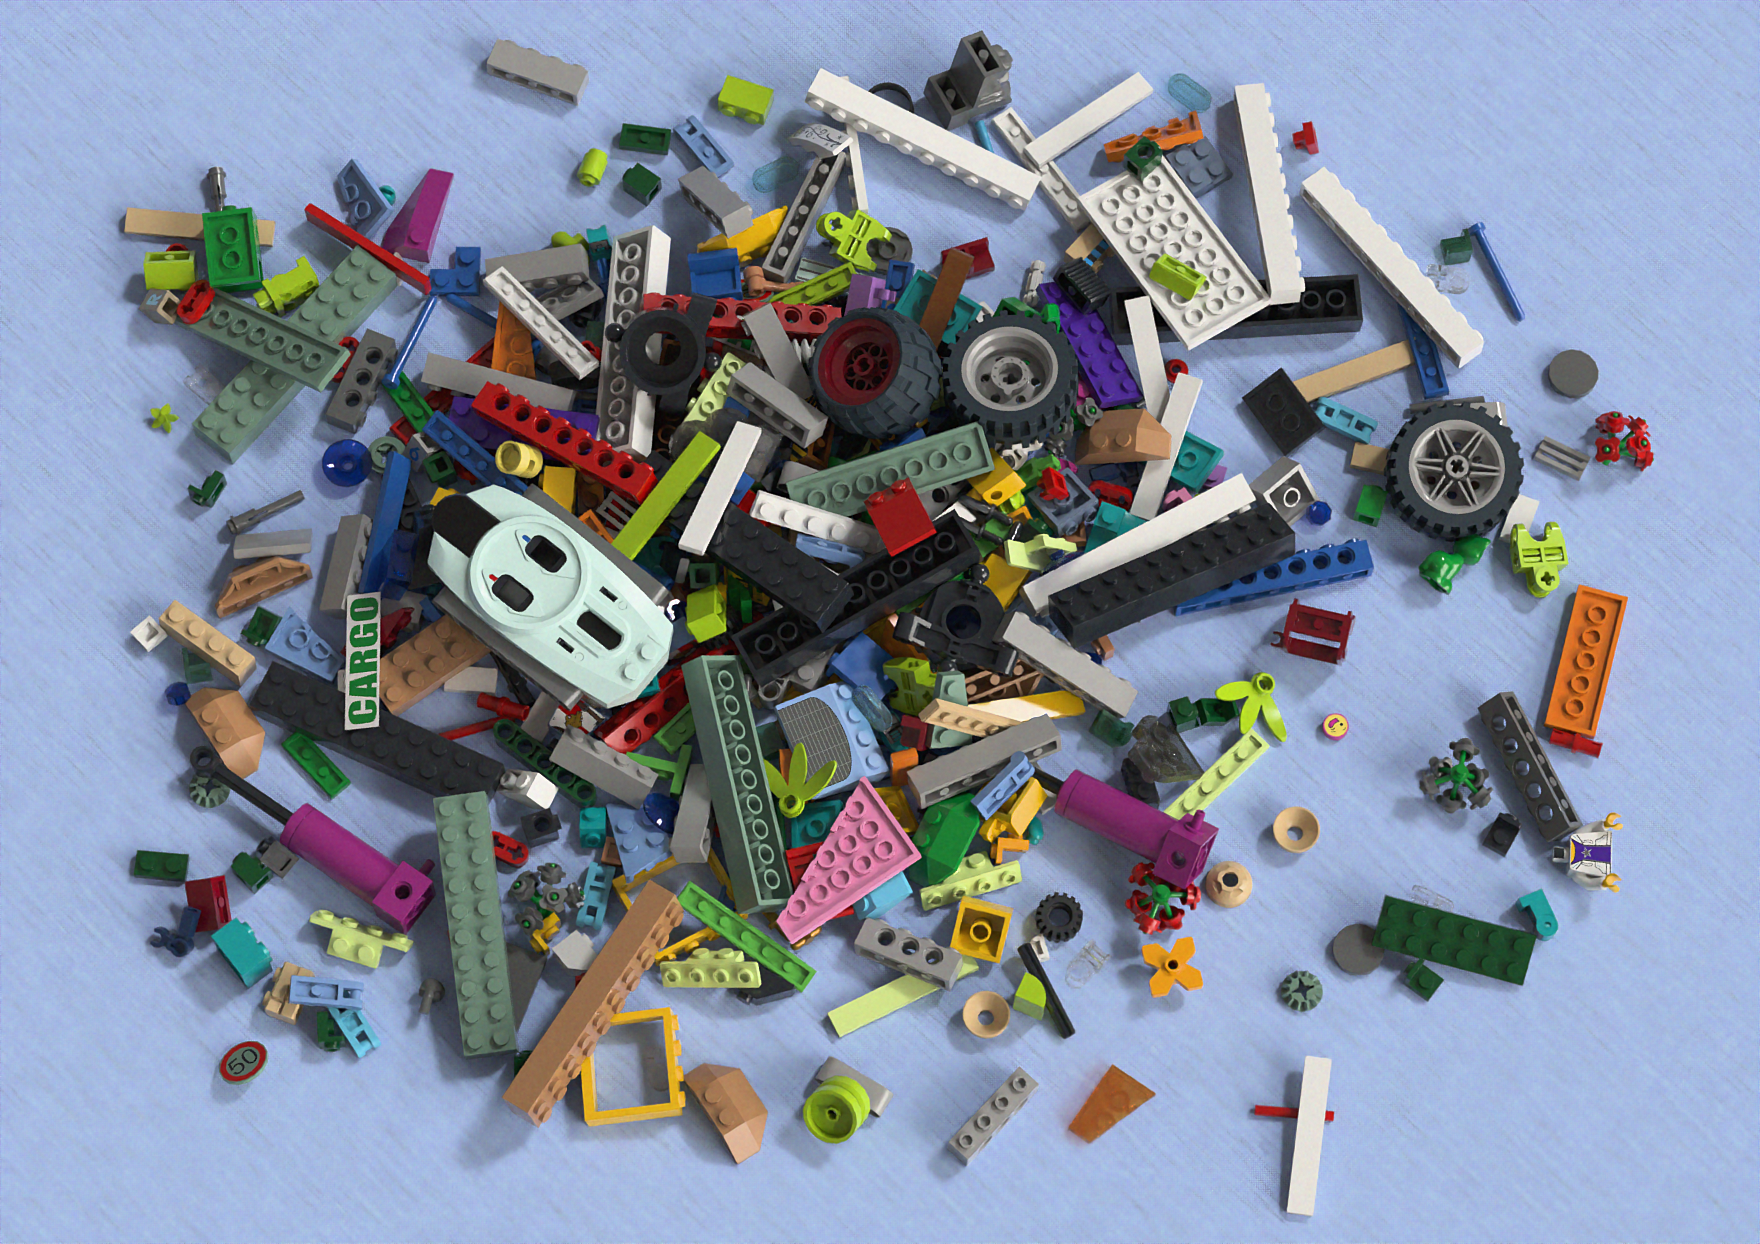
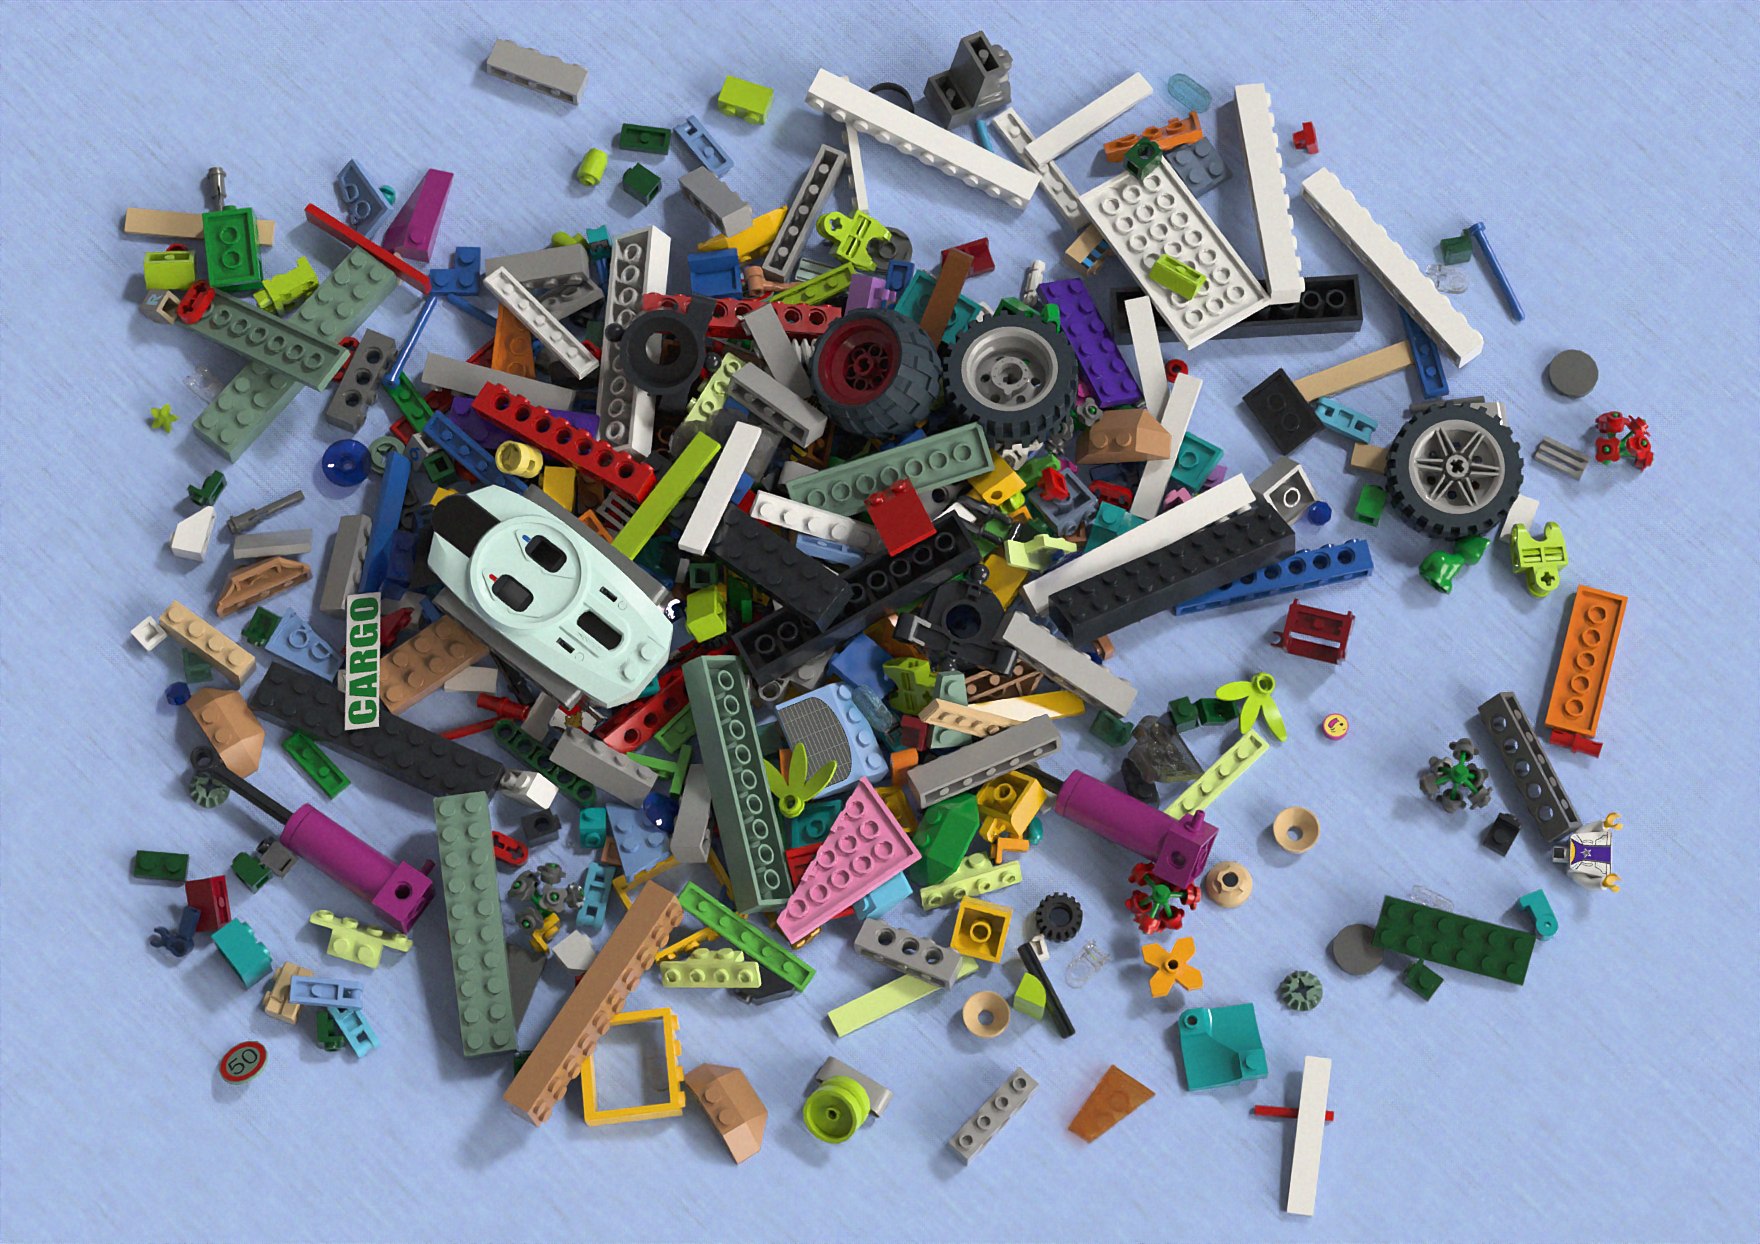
(193, 535): none -> white slope
(431, 991): dark grey plate -> none
(775, 174): clear light blue tile -> none
(820, 139): white slope -> none
(1003, 785): medium blue plate -> none
(1082, 285): black brick -> none
(1221, 1047): none -> teal slope

